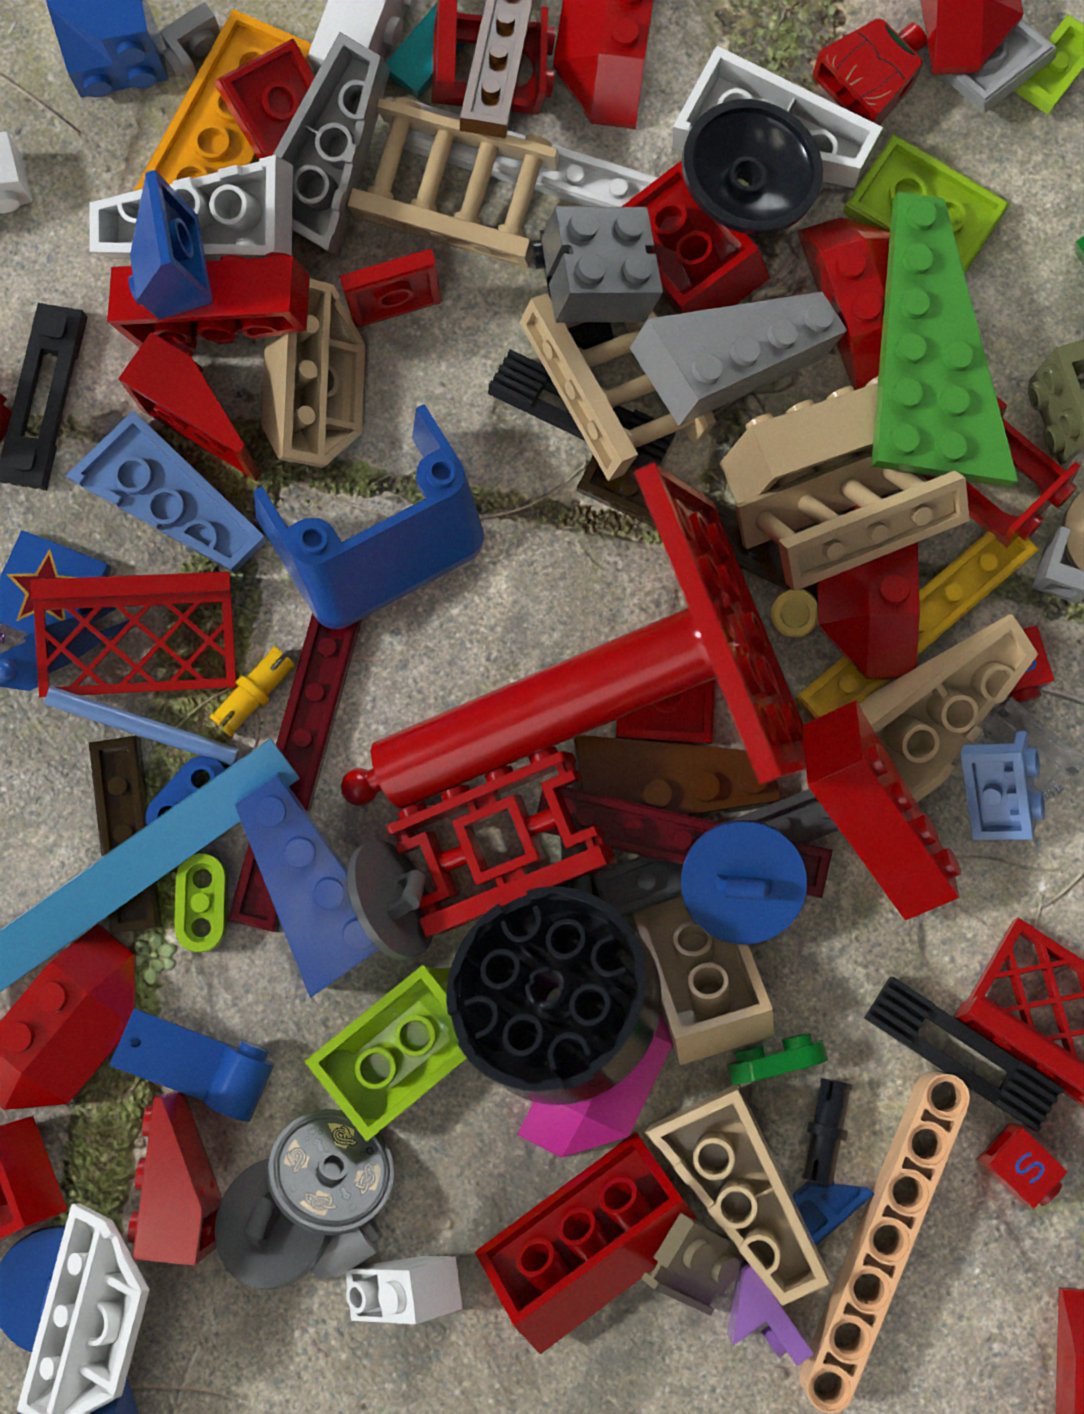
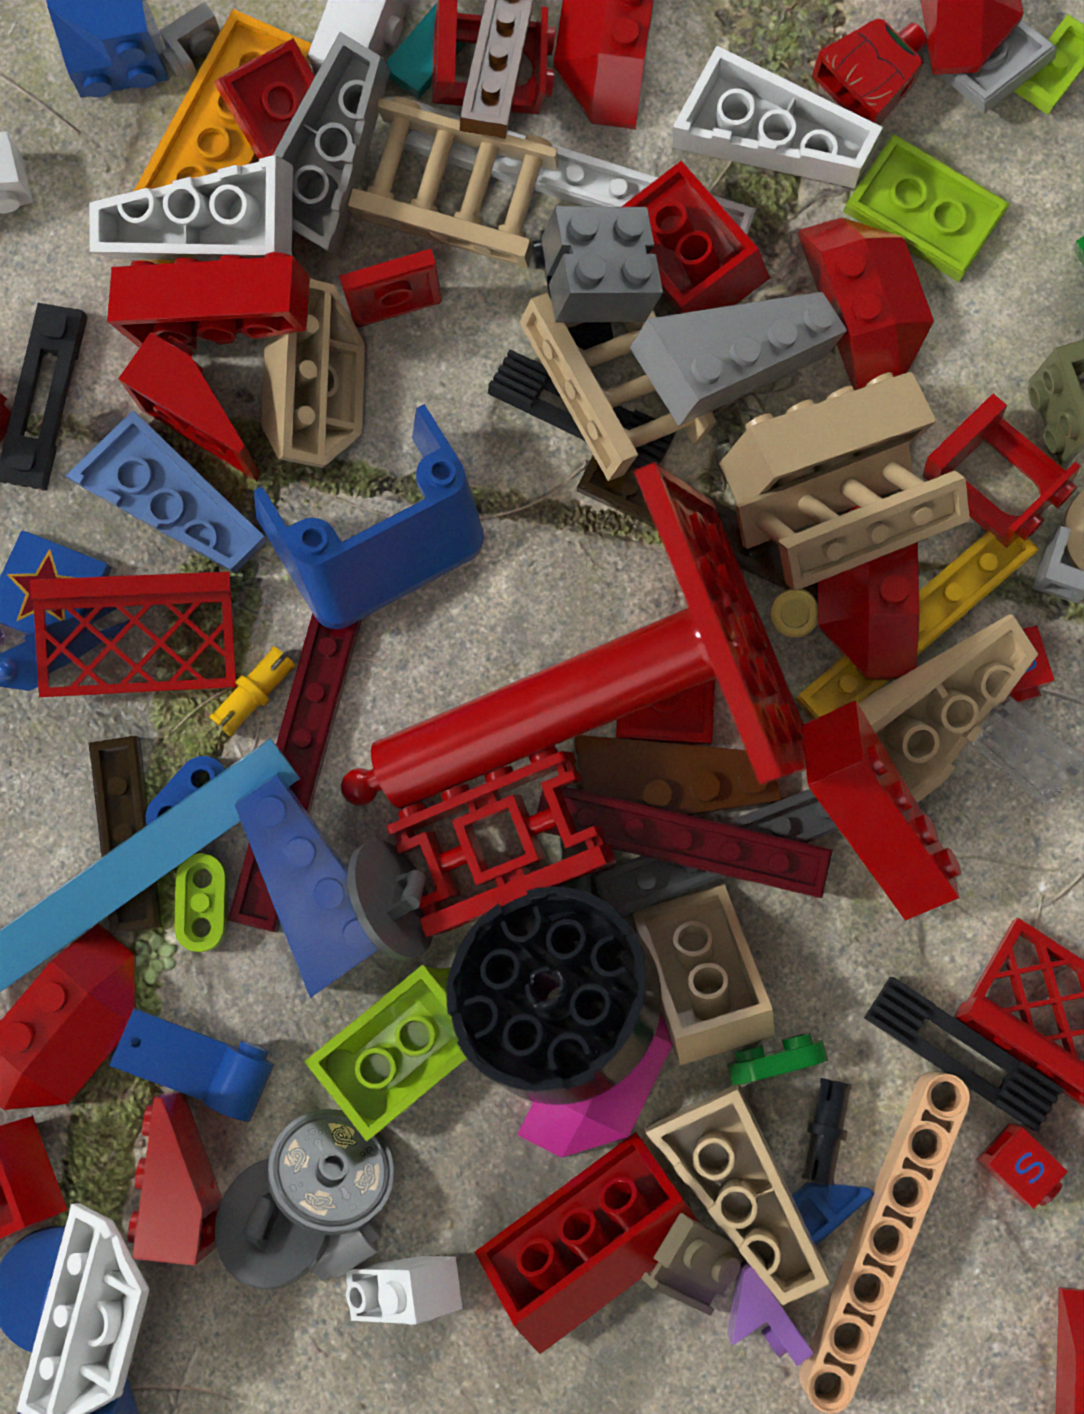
(140, 725): medium blue bar -> none
(167, 253): blue slope -> none
(743, 882): blue shield -> none
(765, 149): black dish -> none
(934, 377): bright green wing -> none
(1002, 789): medium blue bracket -> none

